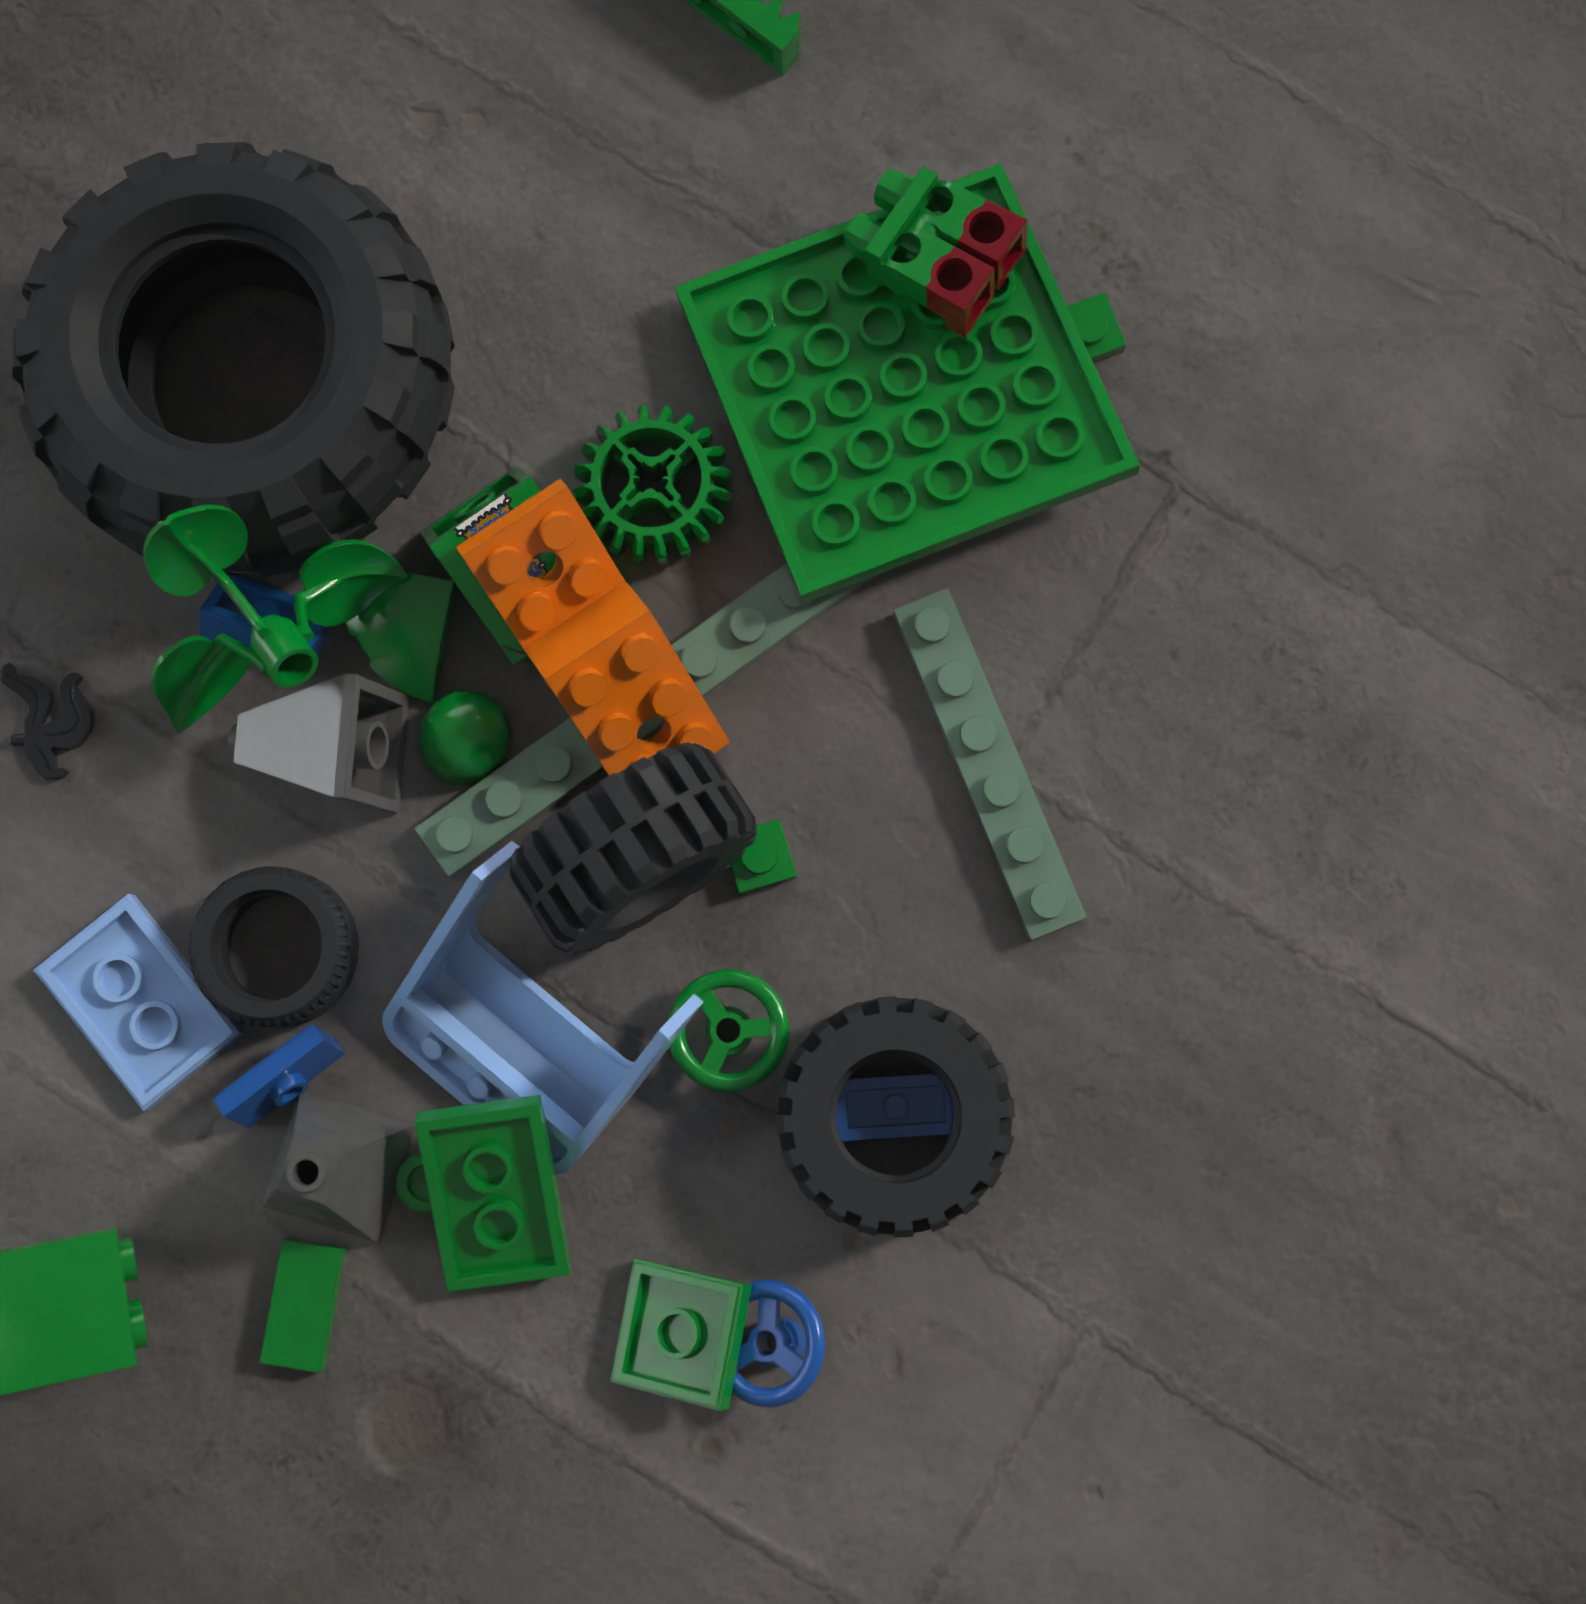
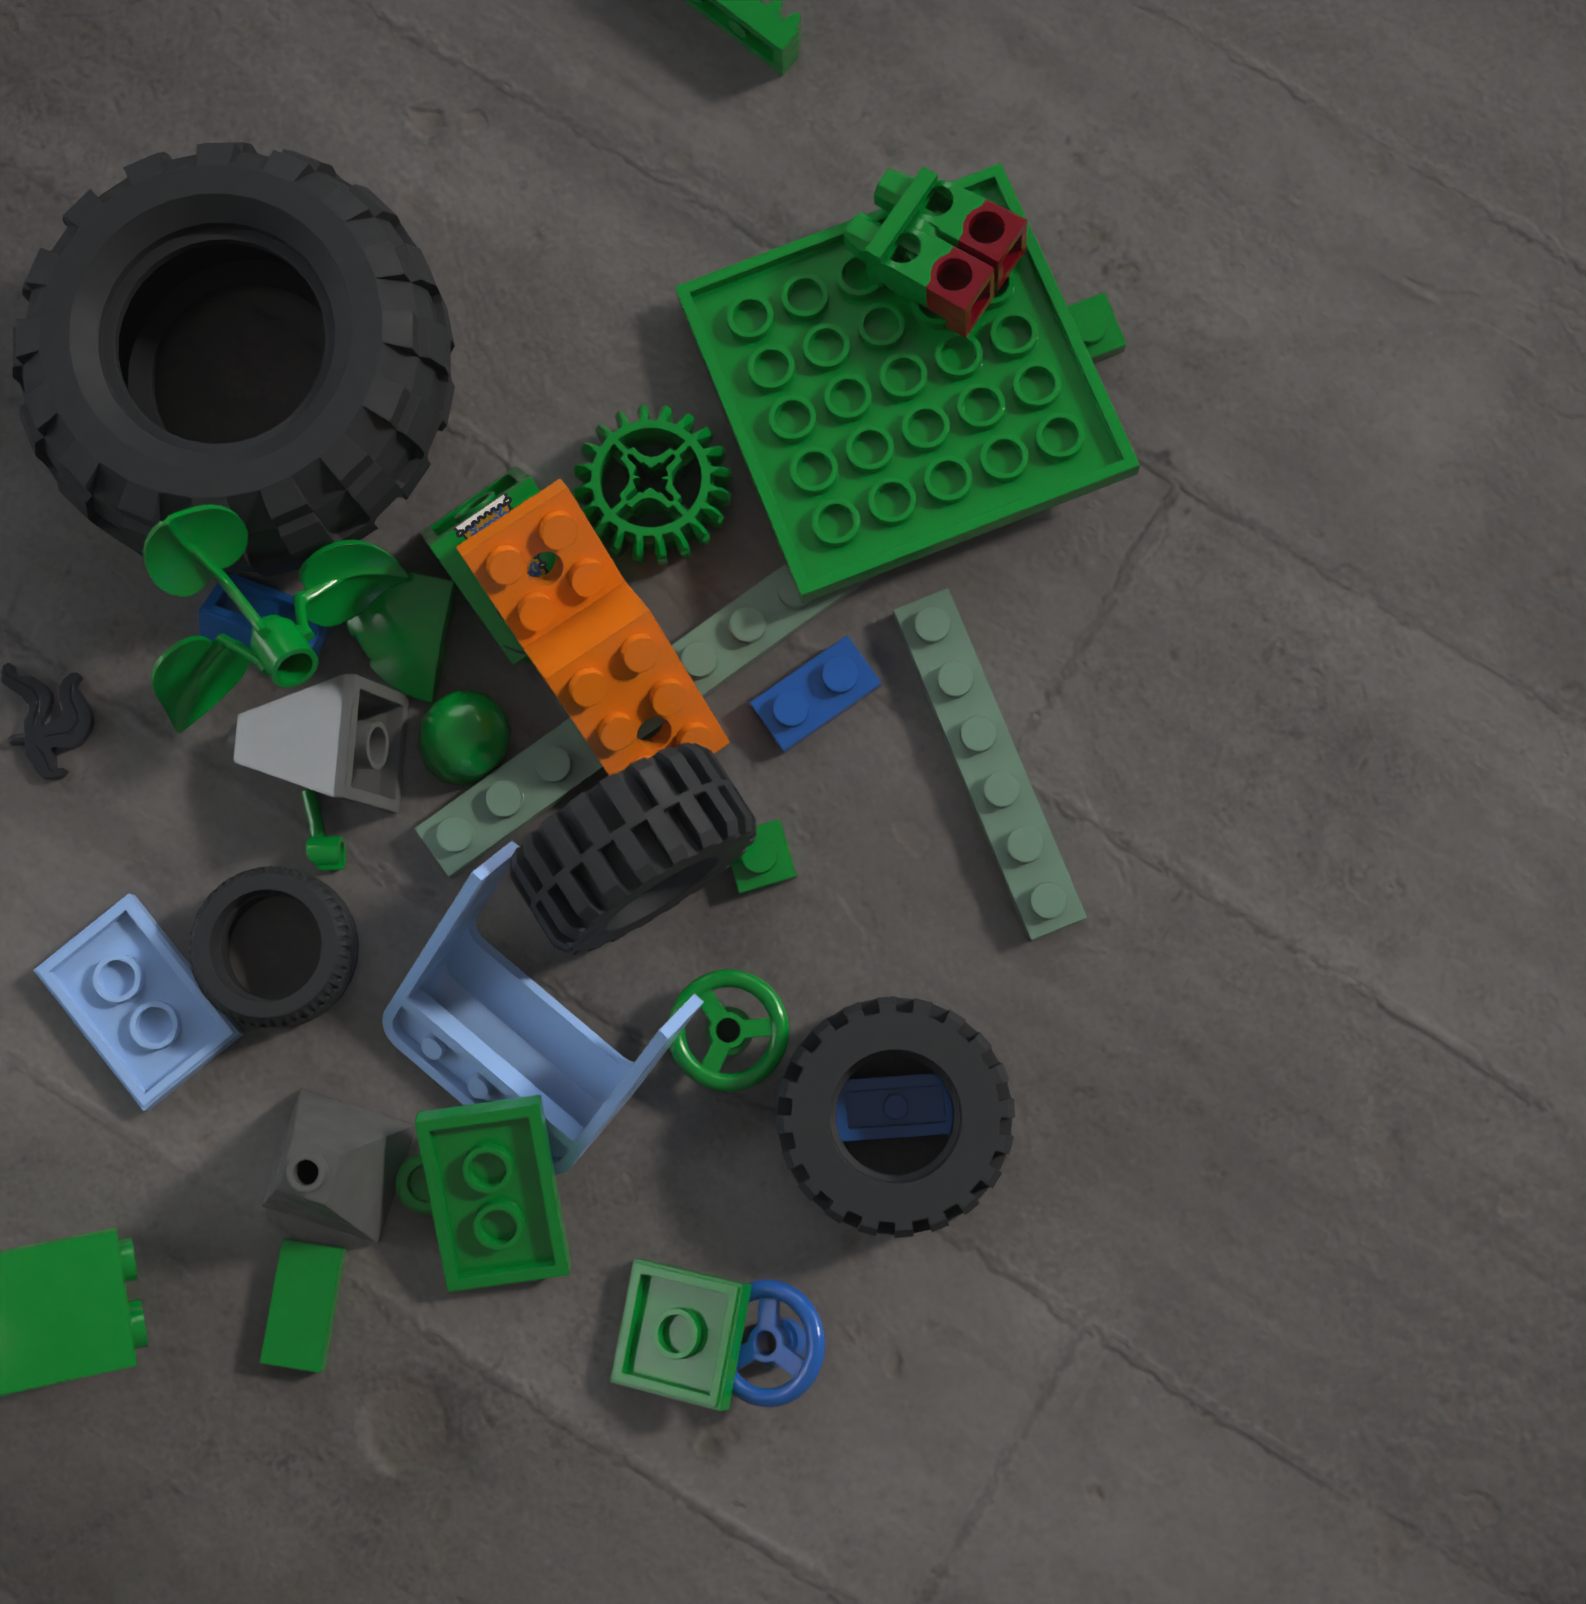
(279, 1076): blue plate -> none
(322, 850): none -> green hand
(815, 694): none -> blue plate

